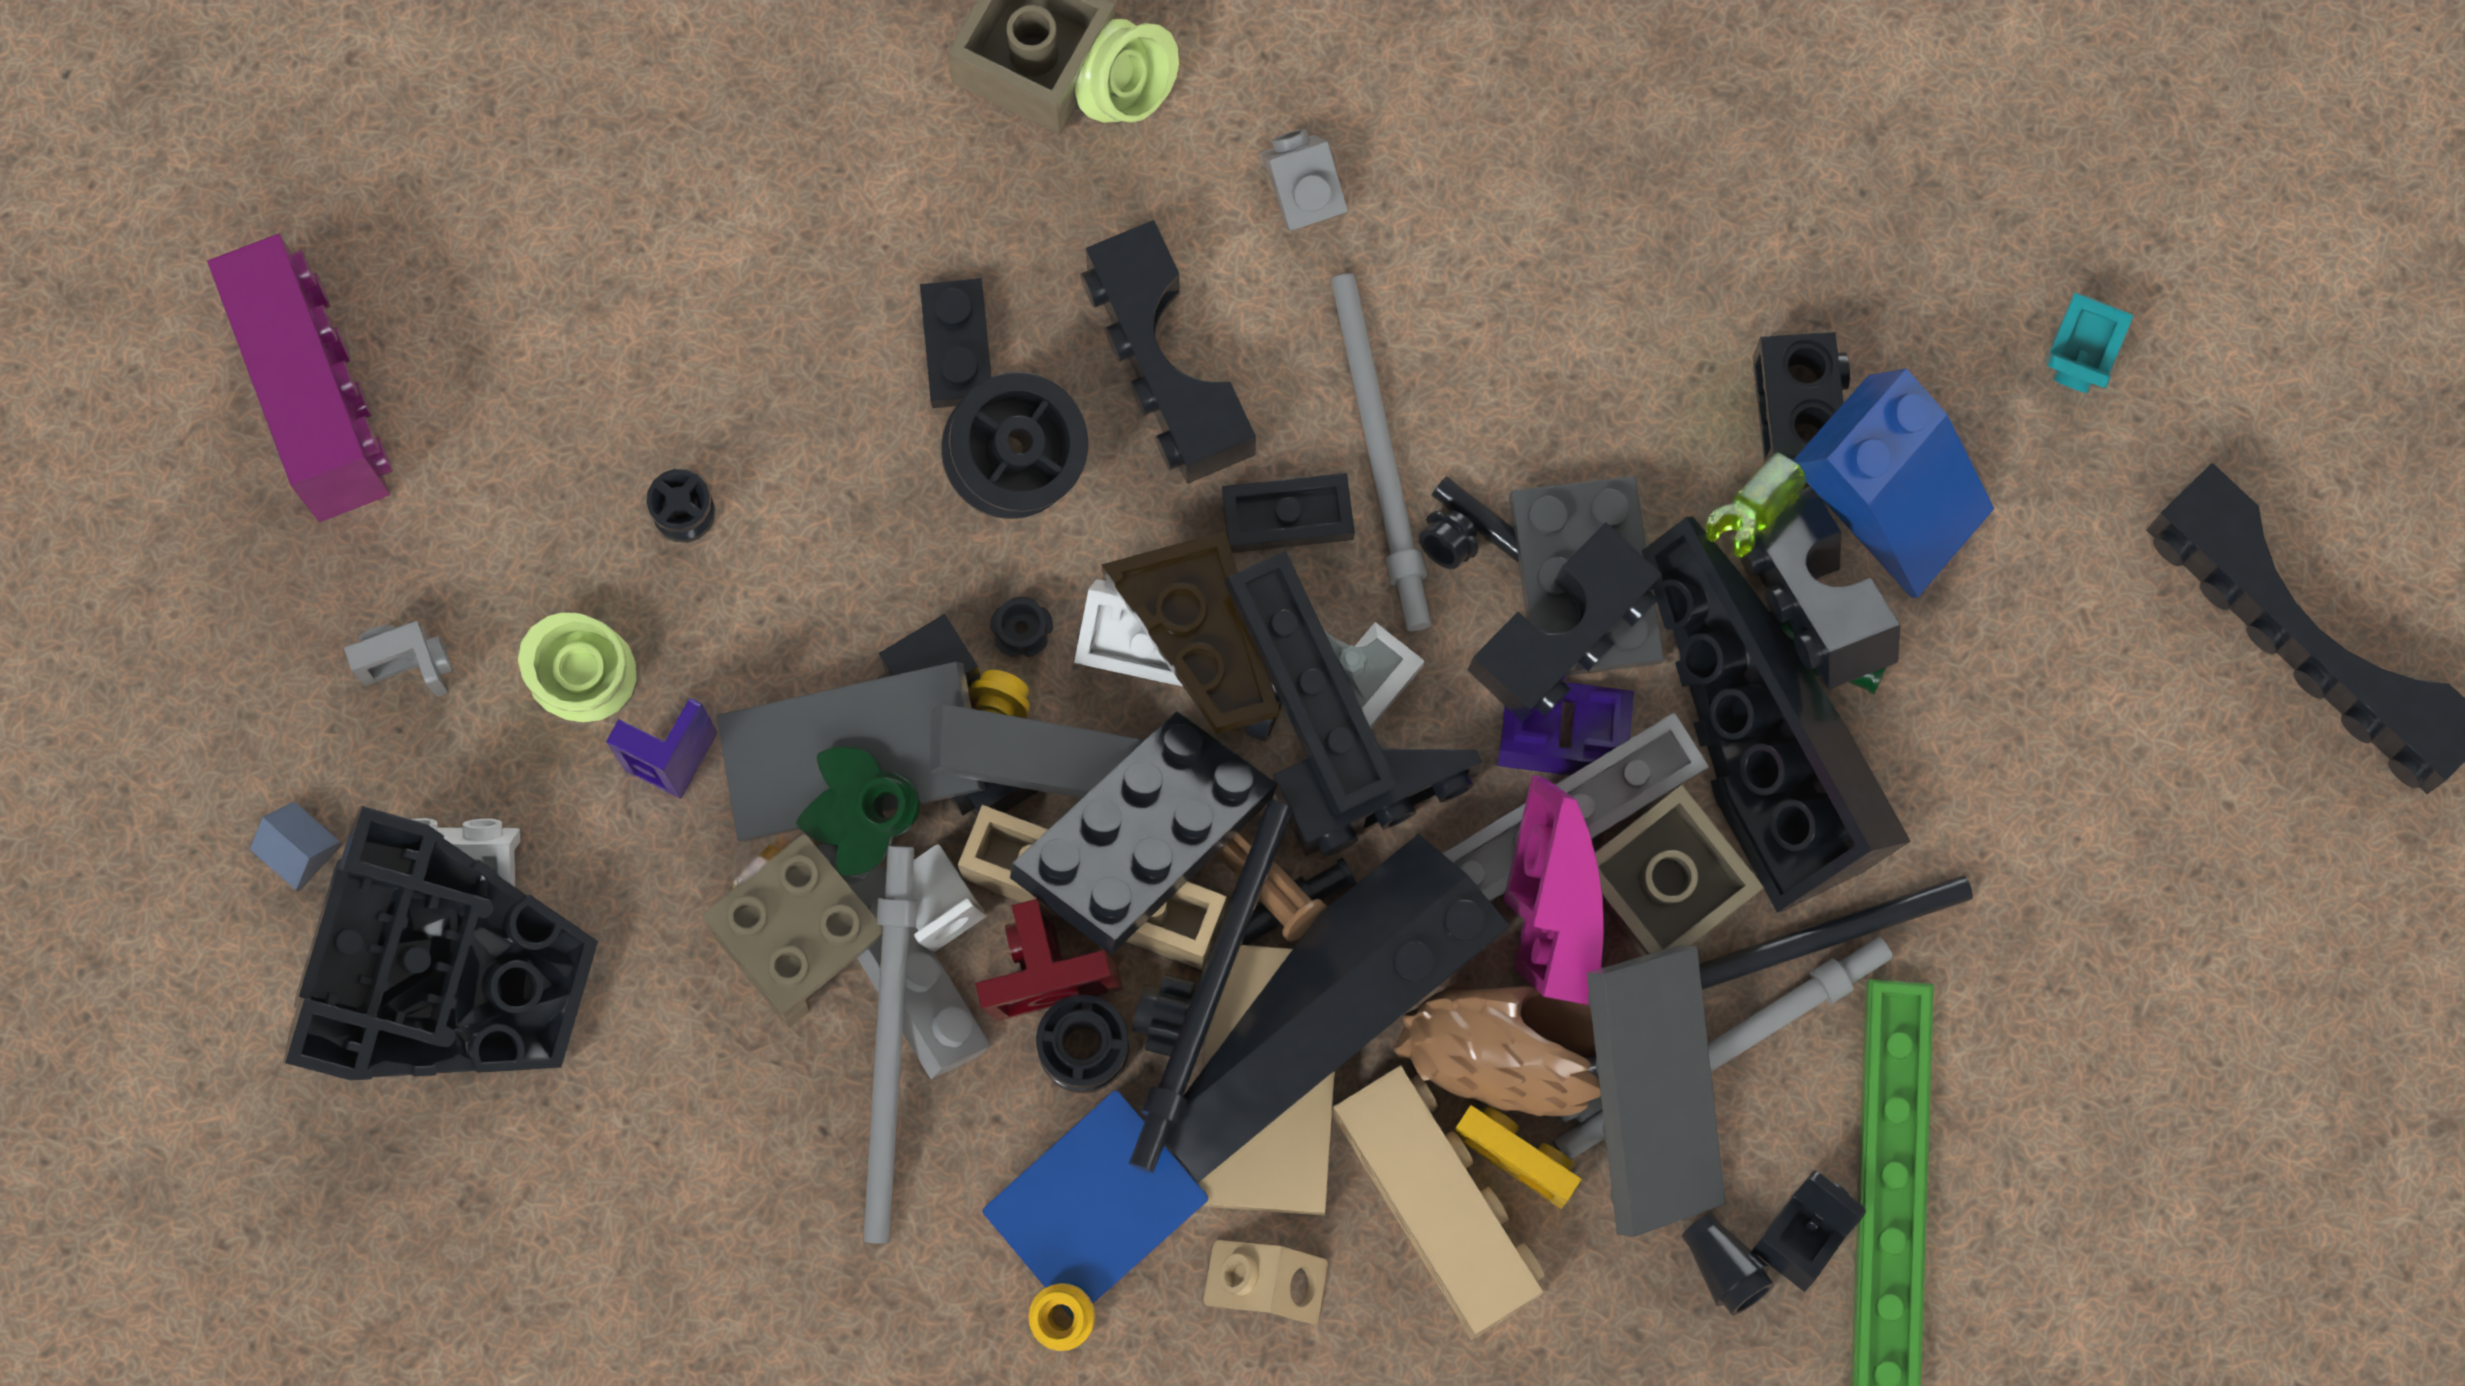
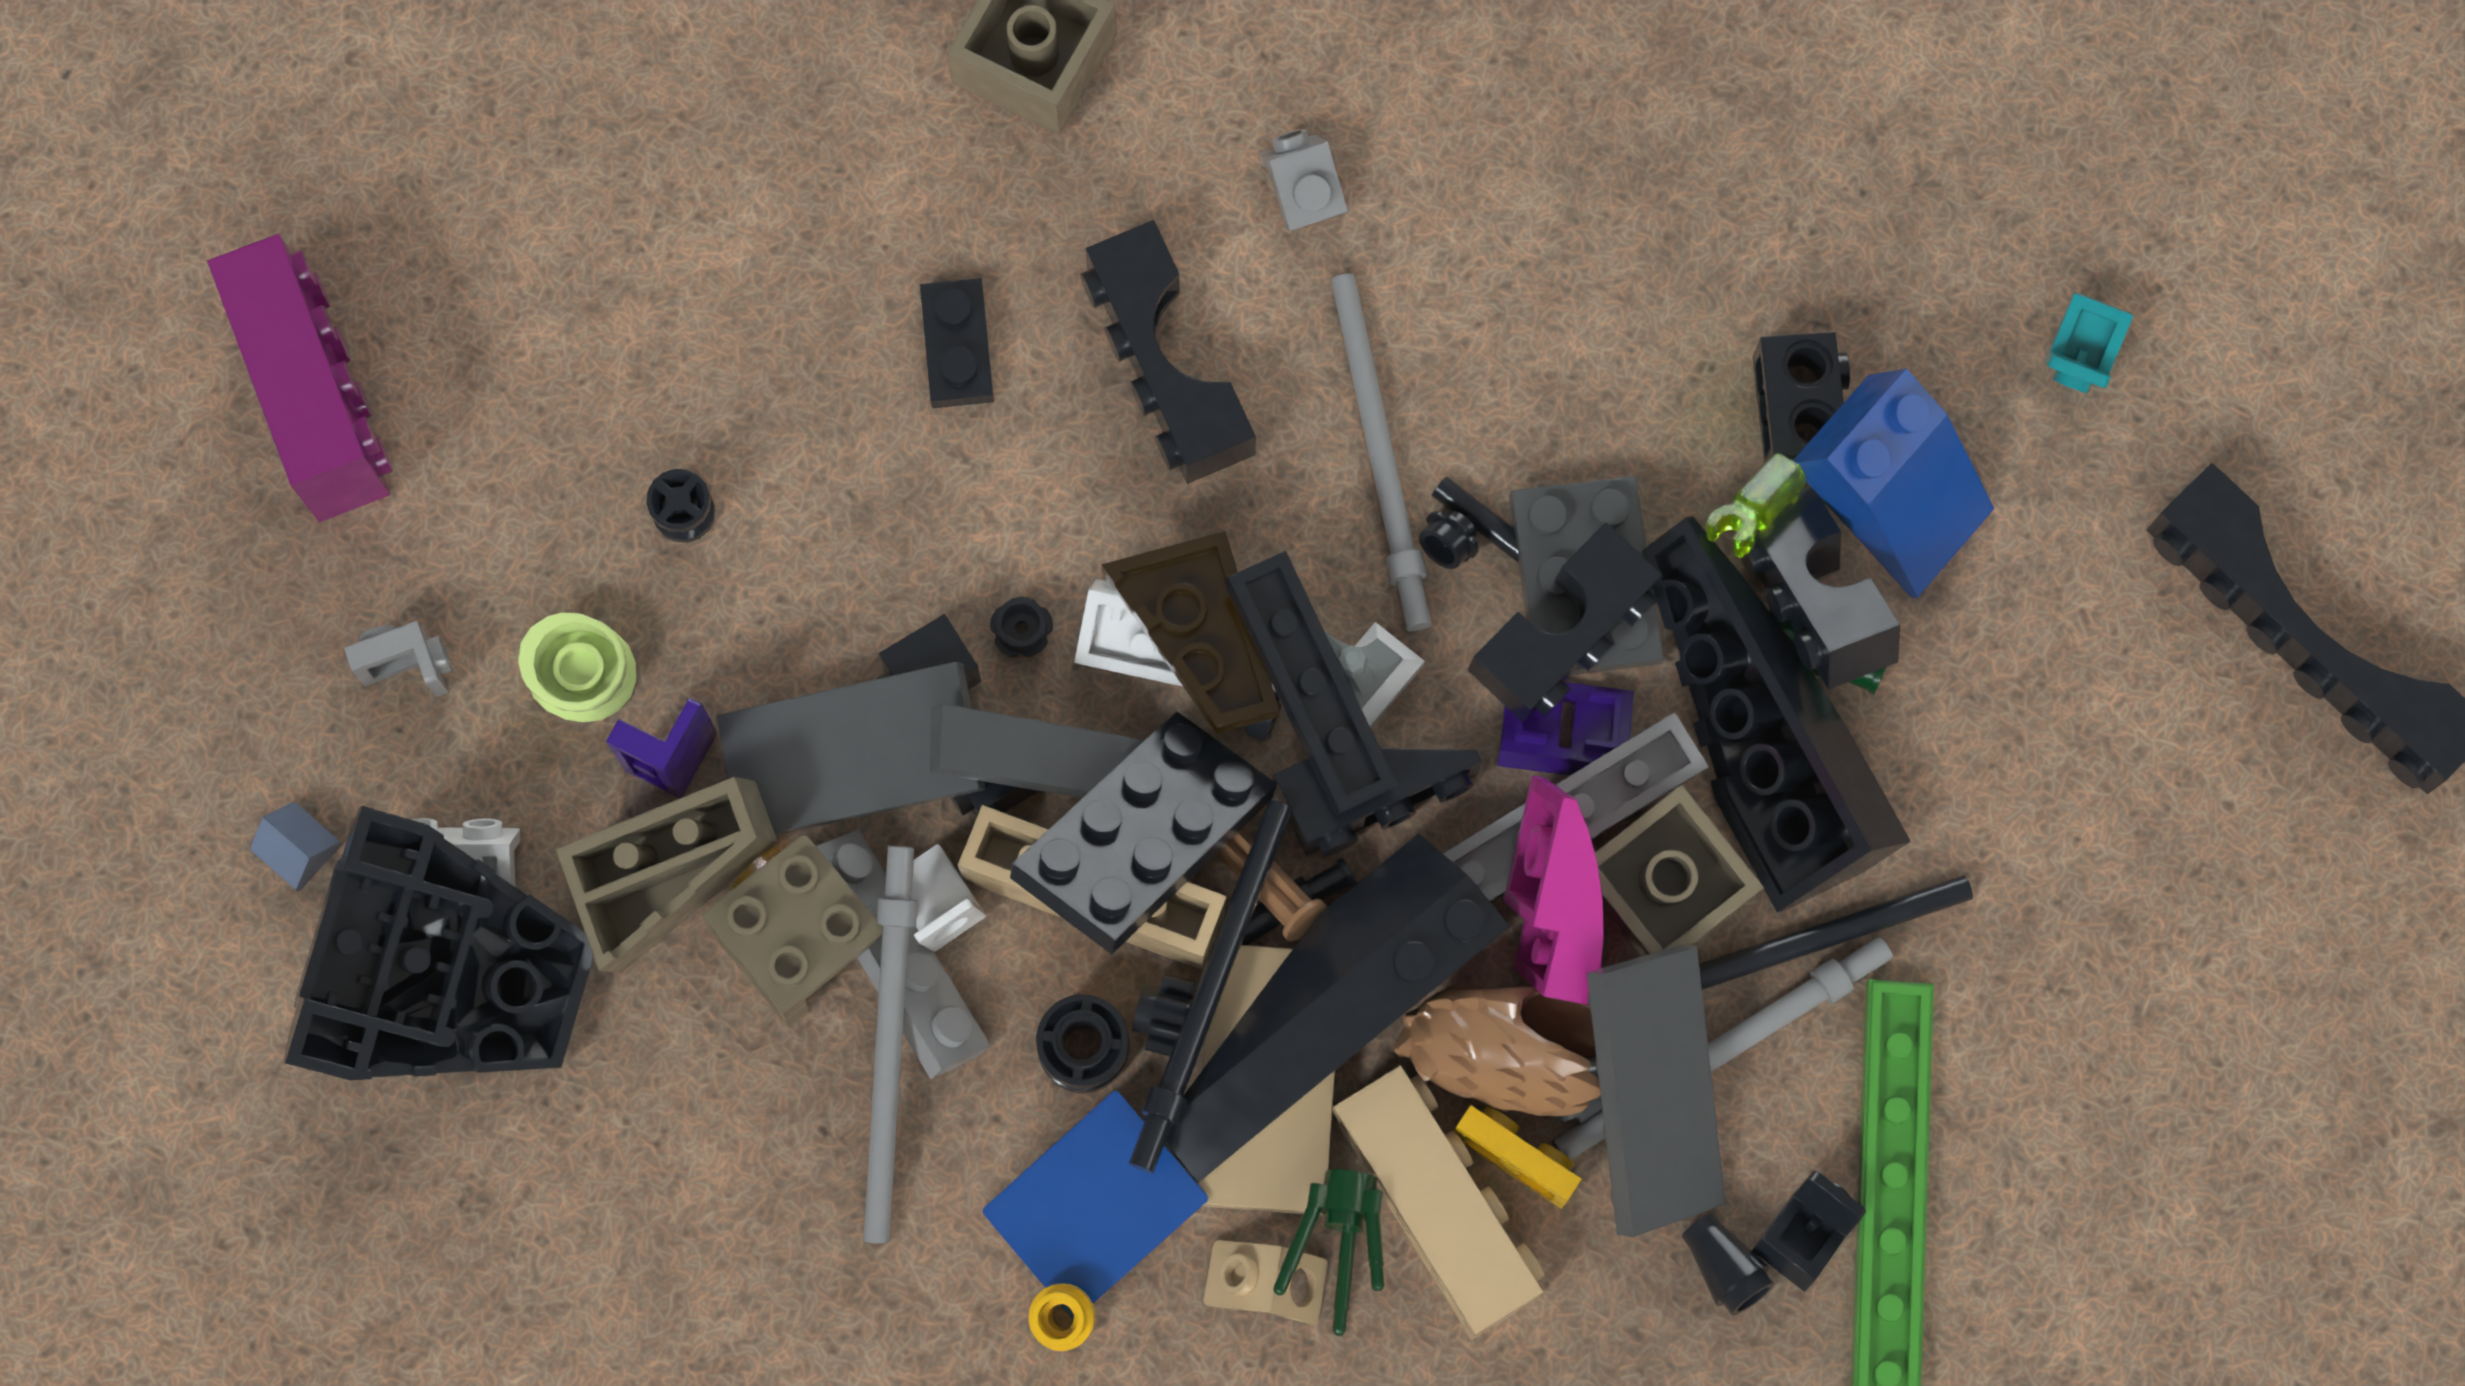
(662, 866): none -> dark tan wedge
(852, 809): dark green plate -> none
(986, 468): black wheel -> none
(1000, 694): yellow plate -> none
(1044, 973): dark red bracket -> none
(1127, 72): yellowish green piece -> none
(1288, 512): black plate -> none
(1347, 1202): none -> dark green plant

